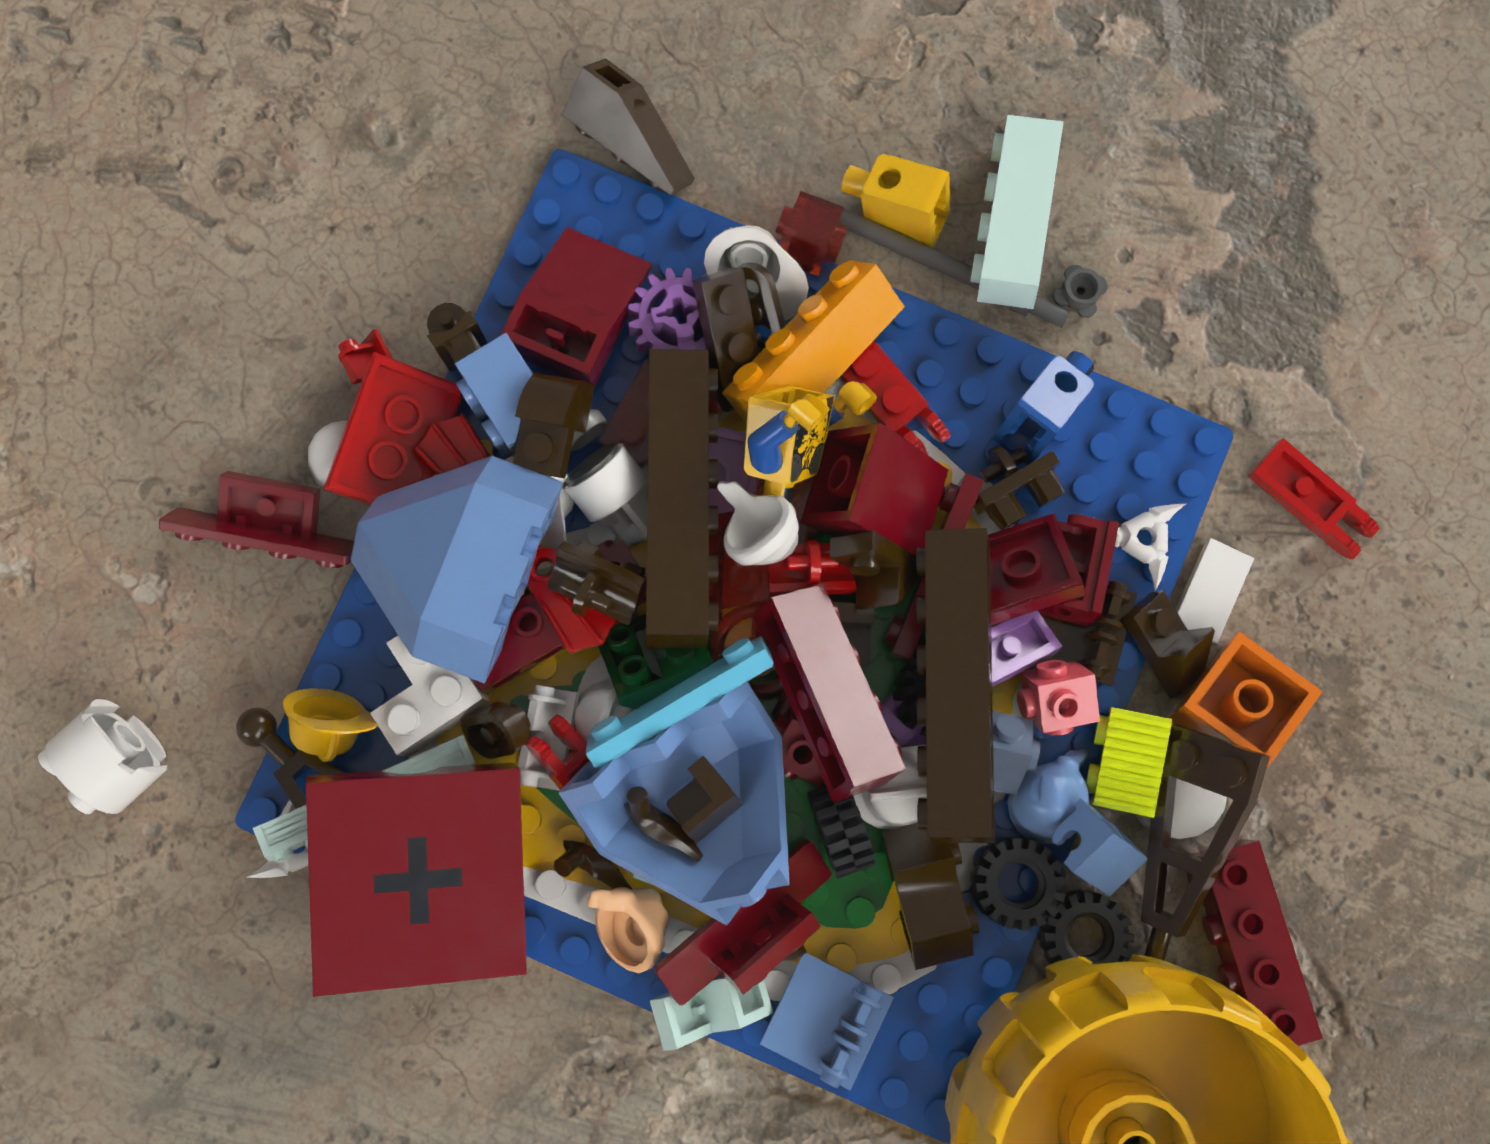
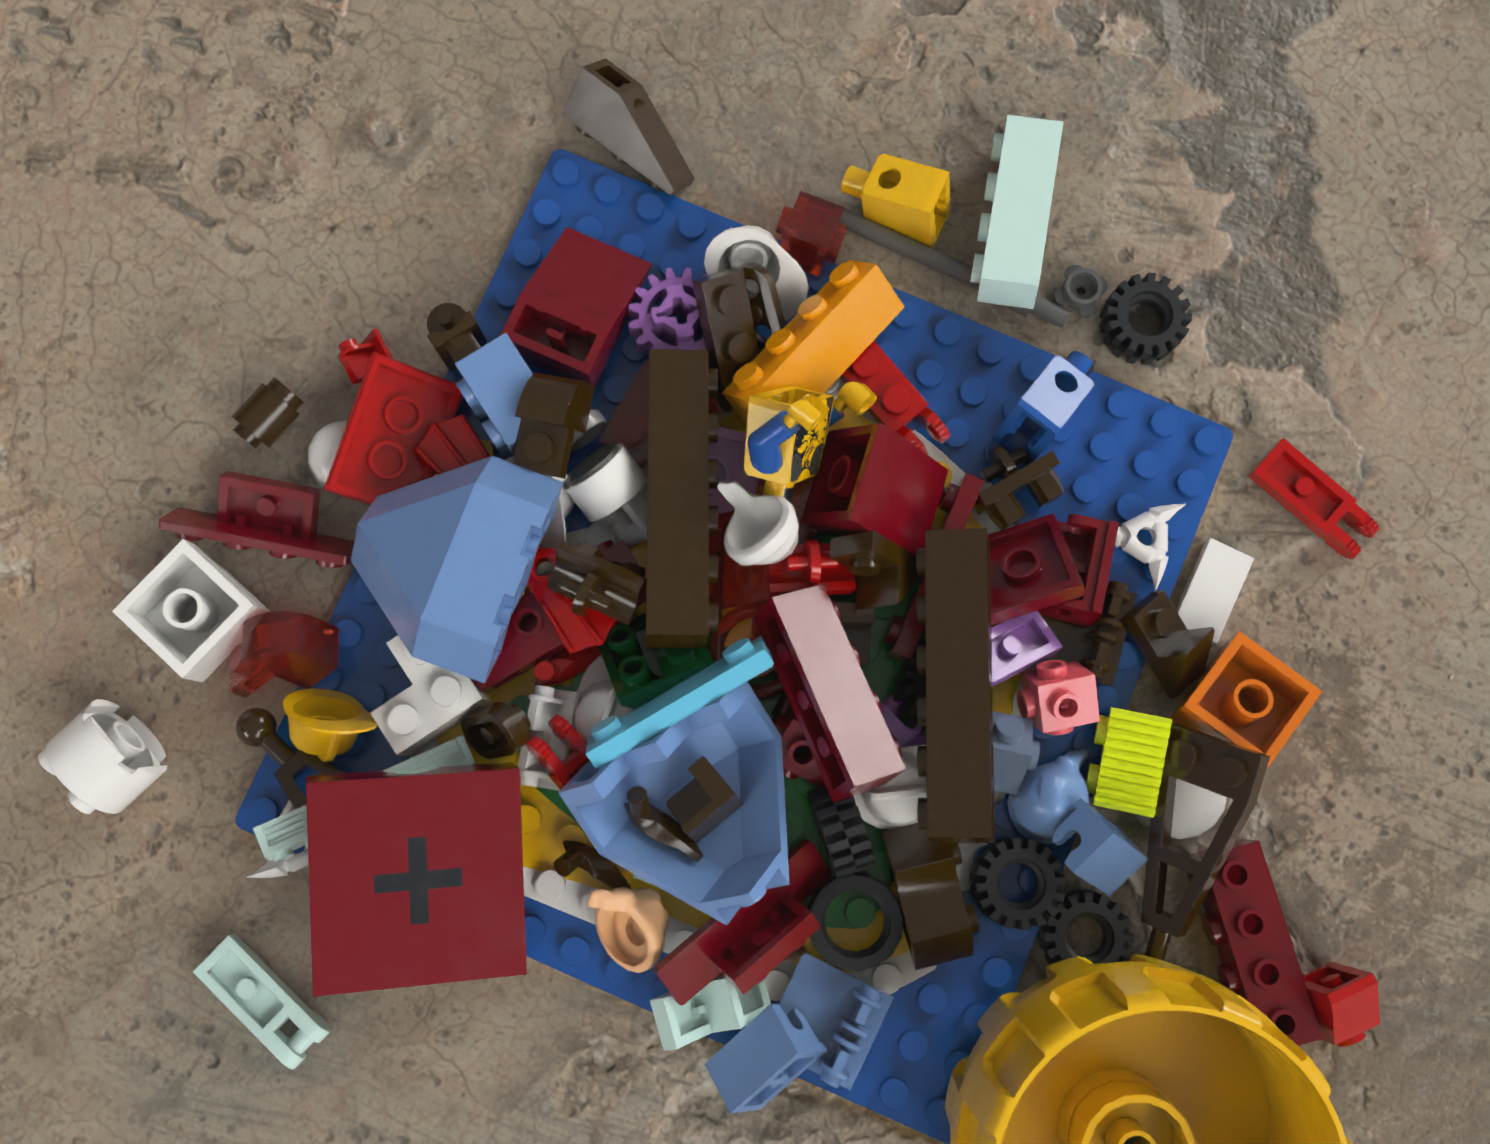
(189, 611): none -> white brick
(261, 1000): none -> light aqua plate
(267, 413): none -> dark brown brick
(283, 646): none -> clear red brick
(564, 666): none -> red bar
(764, 1058): none -> medium blue hinge
(892, 924): none -> black tyre
(1163, 300): none -> black tyre
(1343, 1002): none -> red slope

